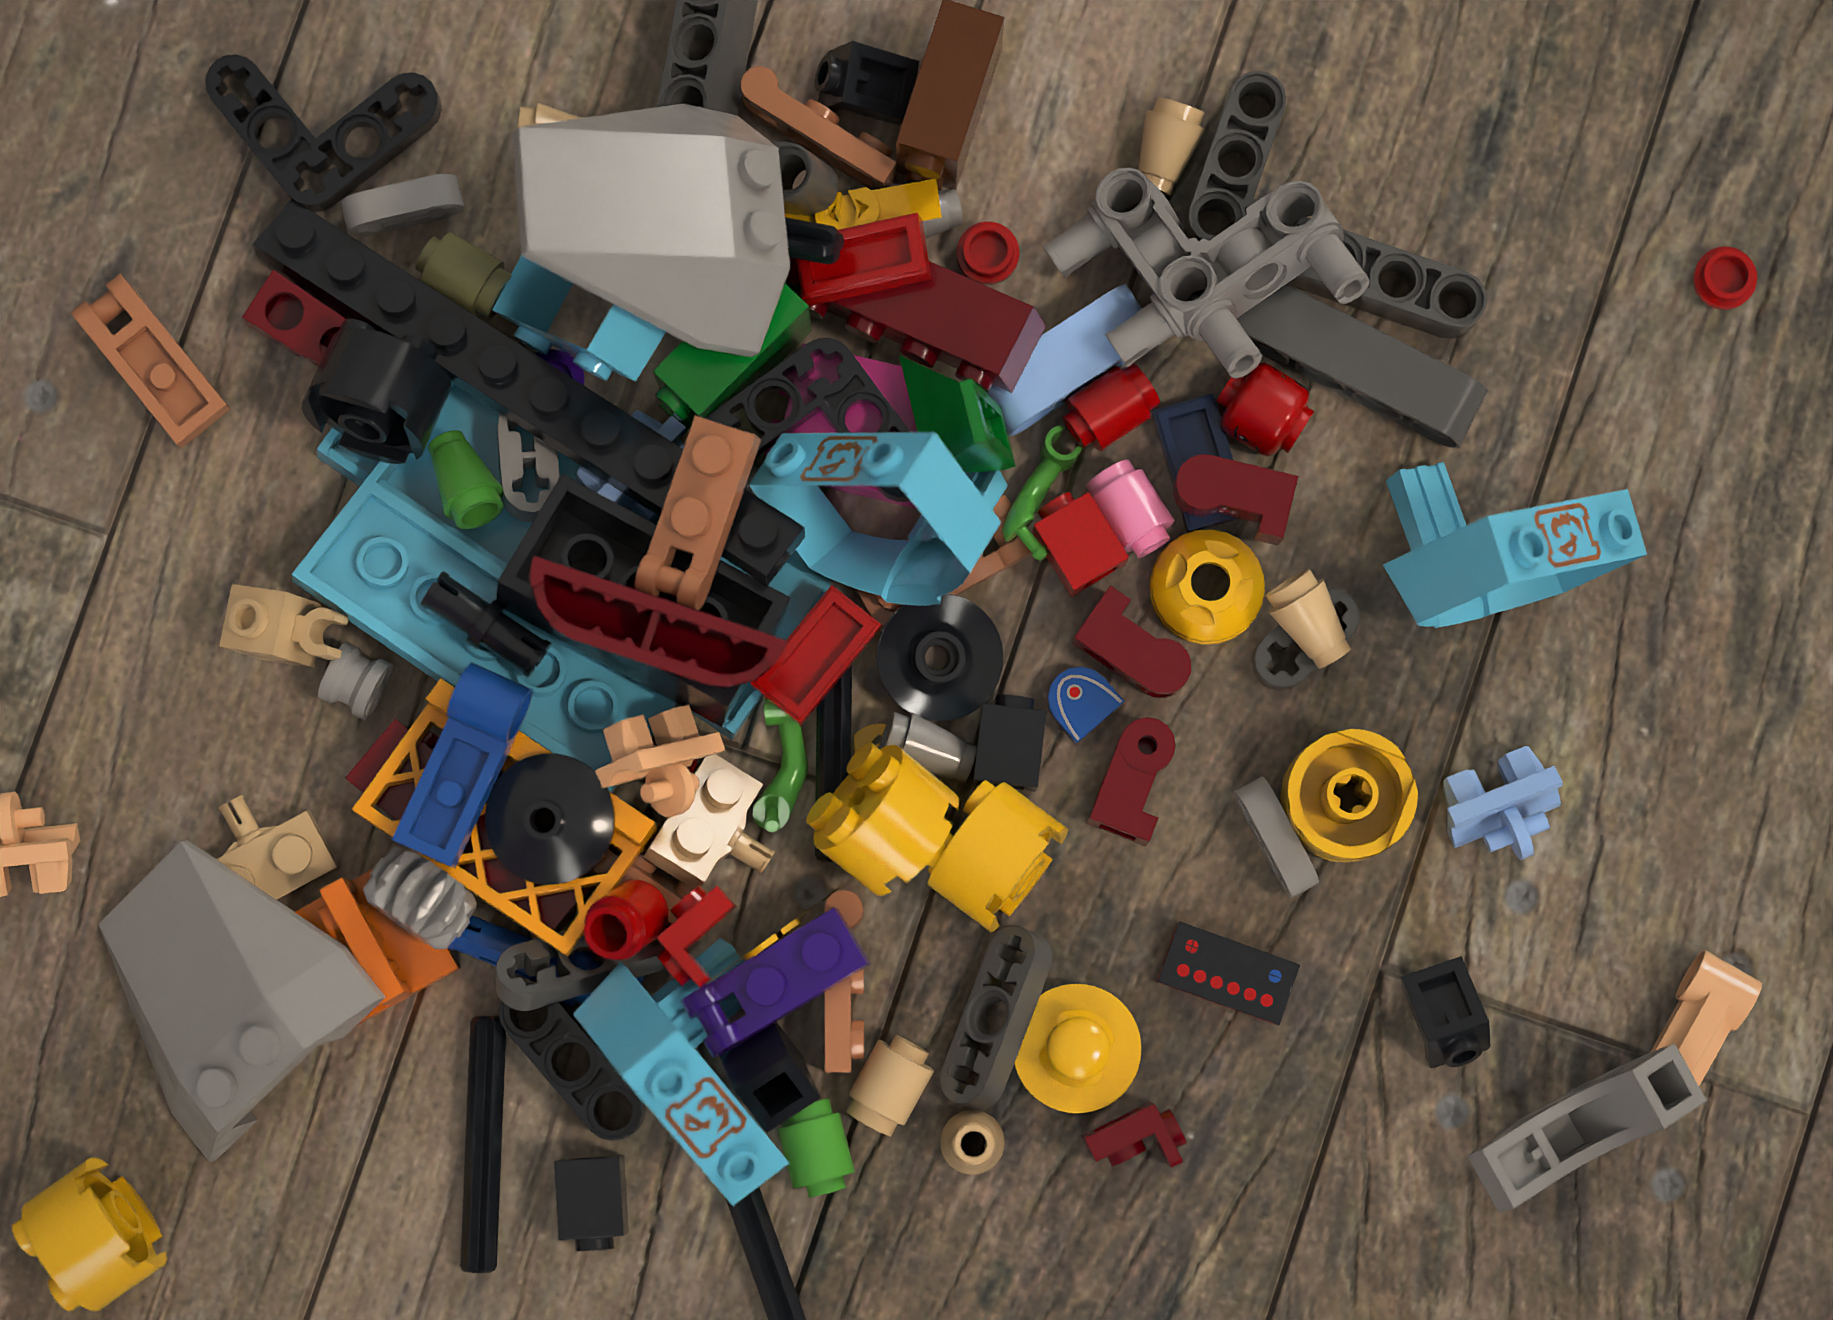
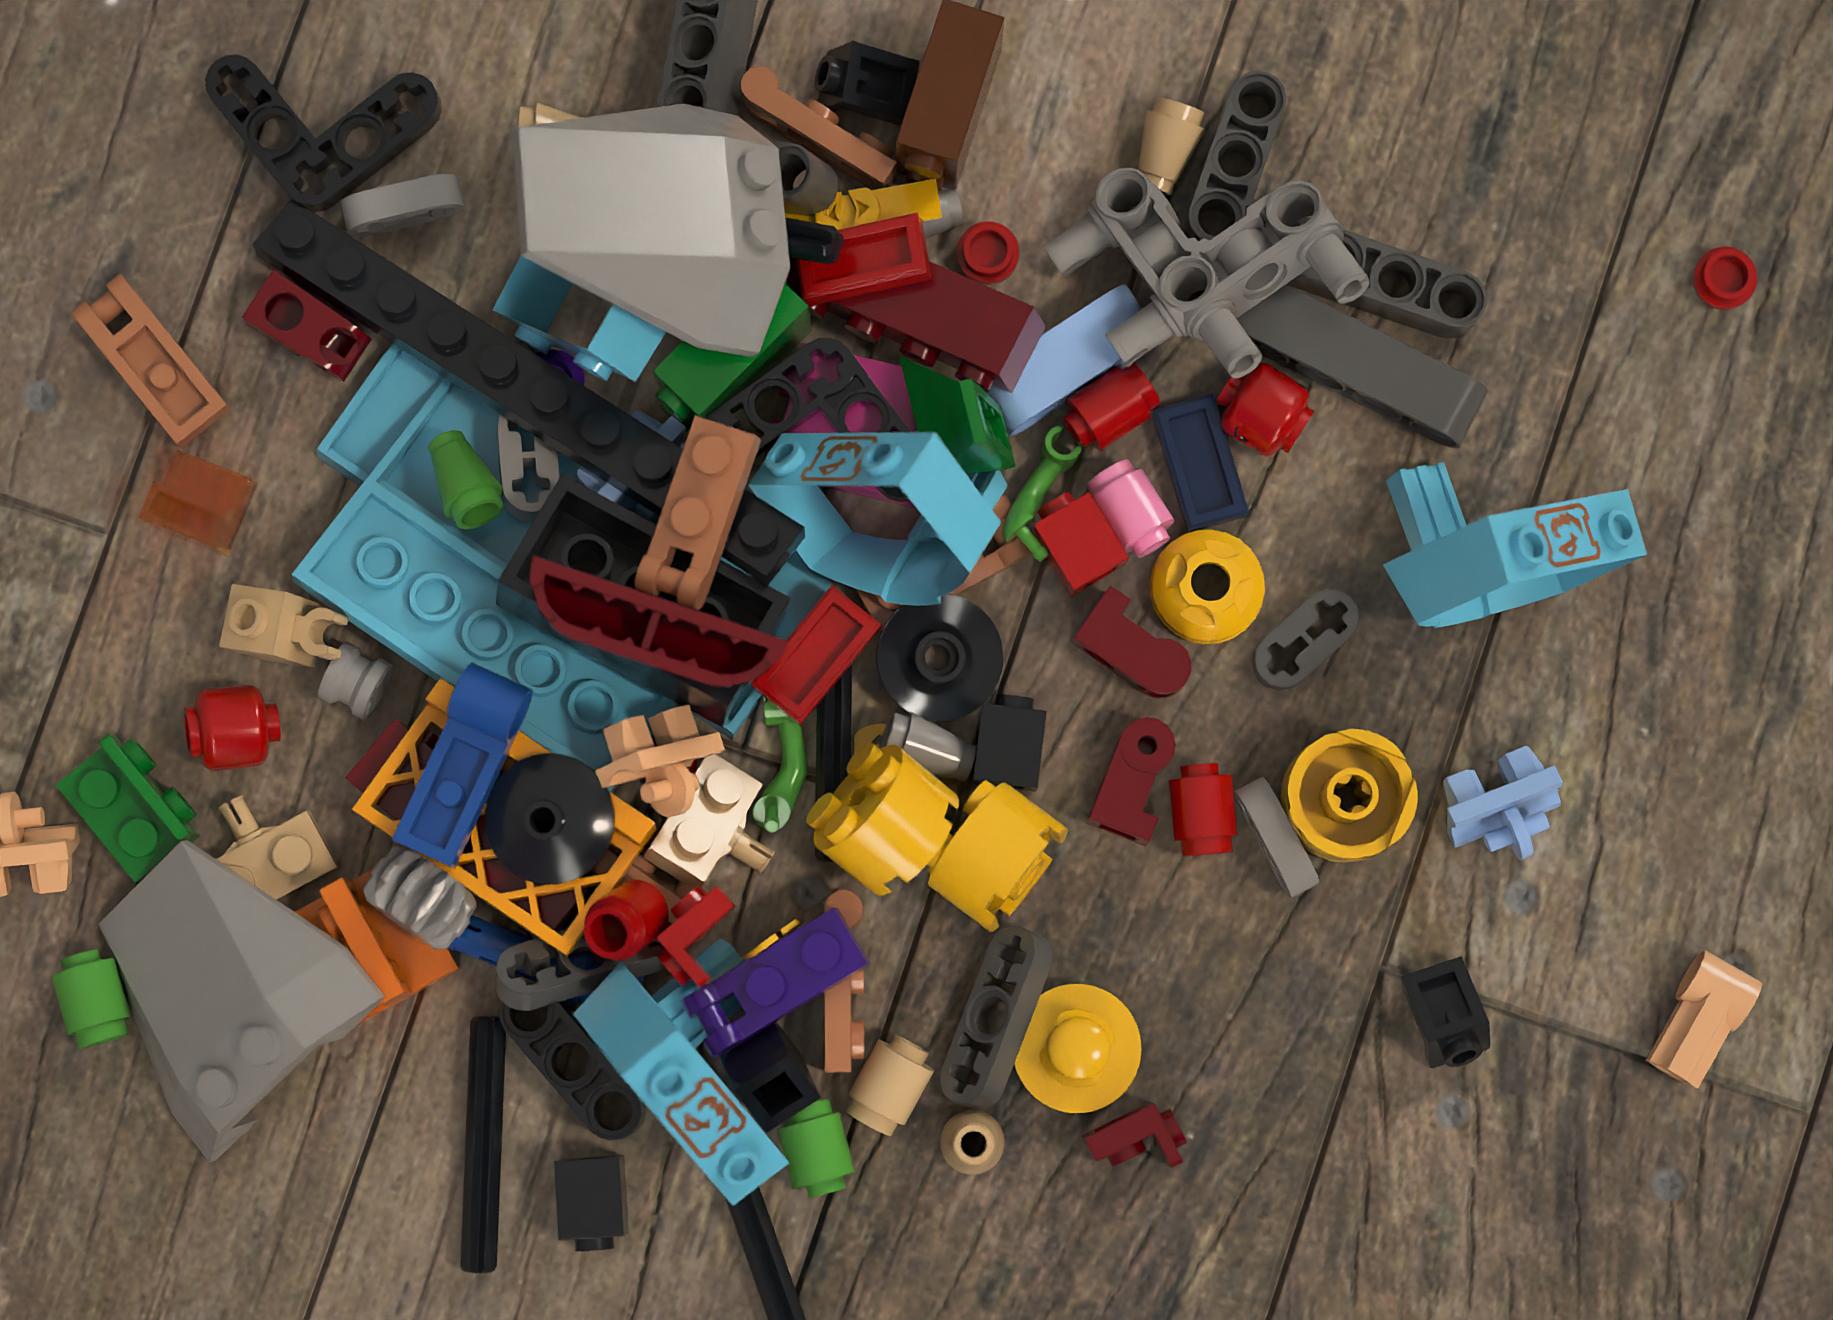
(90, 1237): yellow brick -> none
(91, 999): none -> bright green brick
(128, 806): none -> green bracket
(199, 503): none -> clear orange piece
(231, 727): none -> red head
(378, 392): black brick -> none
(463, 273): olive brick -> none
(485, 624): black pin -> none
(1081, 701): blue tile -> none
(1203, 810): none -> red brick
(1228, 973): black tile -> none
(1237, 490): dark red leg -> none
(1309, 617): tan cone -> none
(1586, 1124): light grey arch -> none

